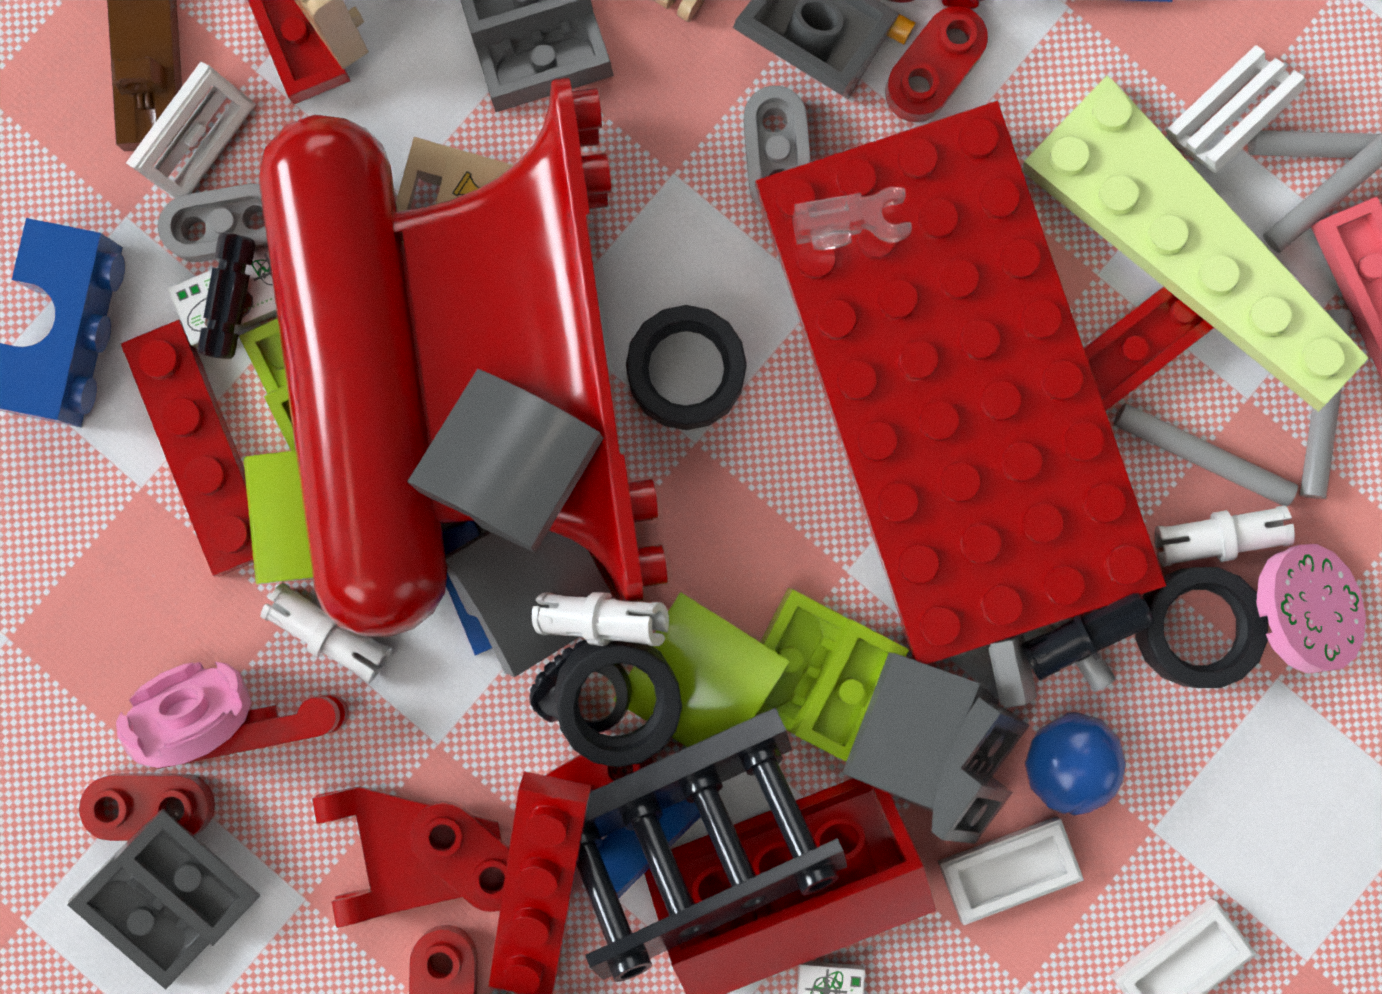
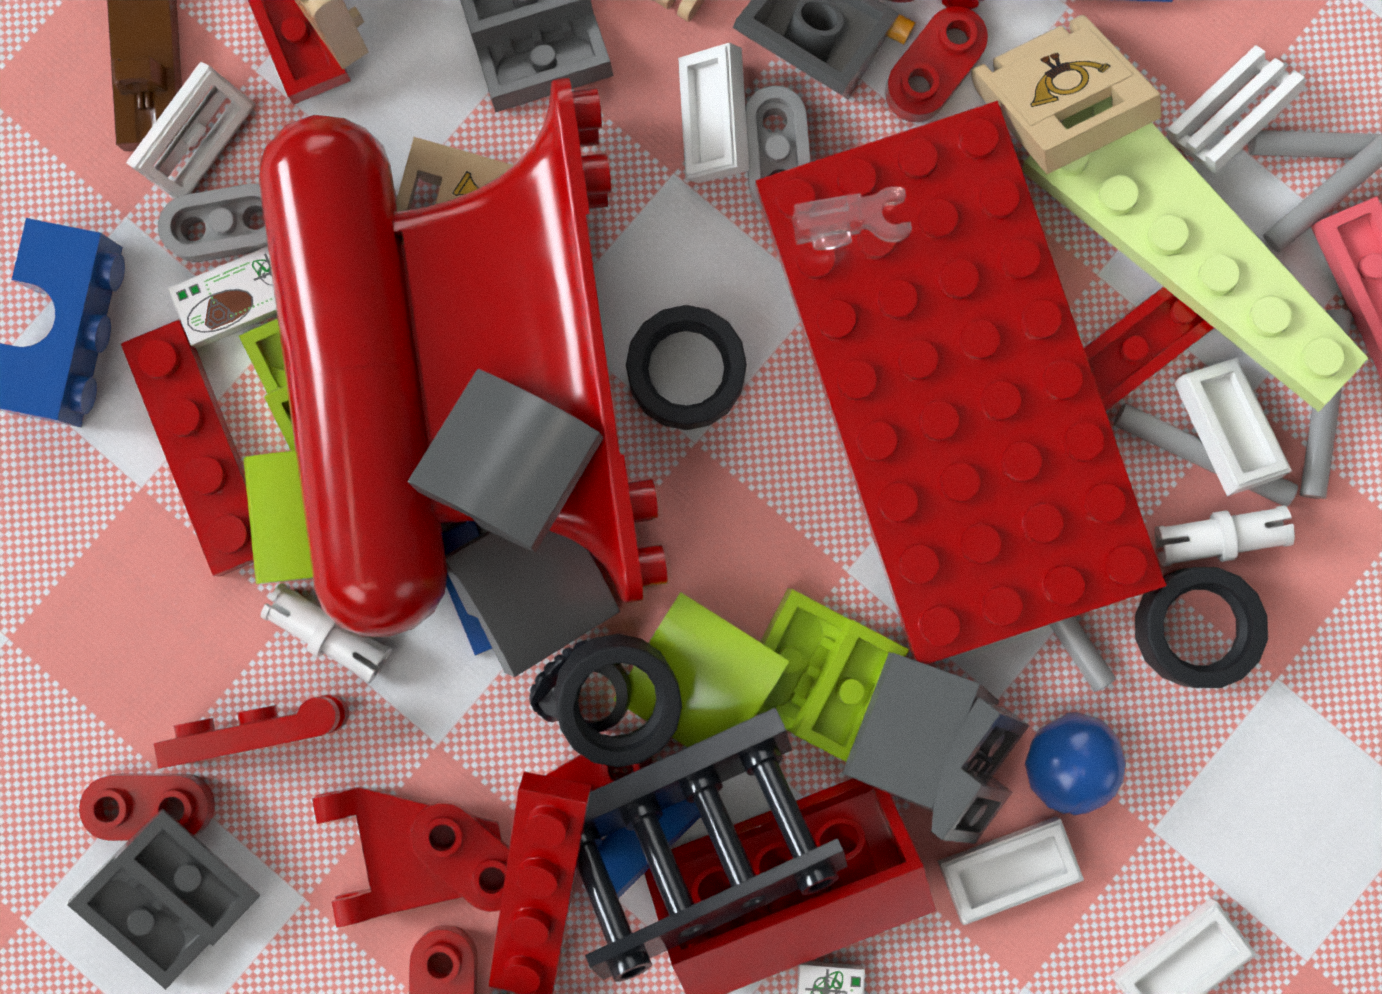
(183, 714): bright pink tile -> none
(226, 296): black axle -> none
(600, 618): white pin -> none
(713, 113): none -> white tile
(1012, 672): light grey tile -> none
(1060, 77): none -> tan container
(1087, 635): black axle -> none
(1232, 426): none -> white tile
(1311, 608): bright pink tile -> none

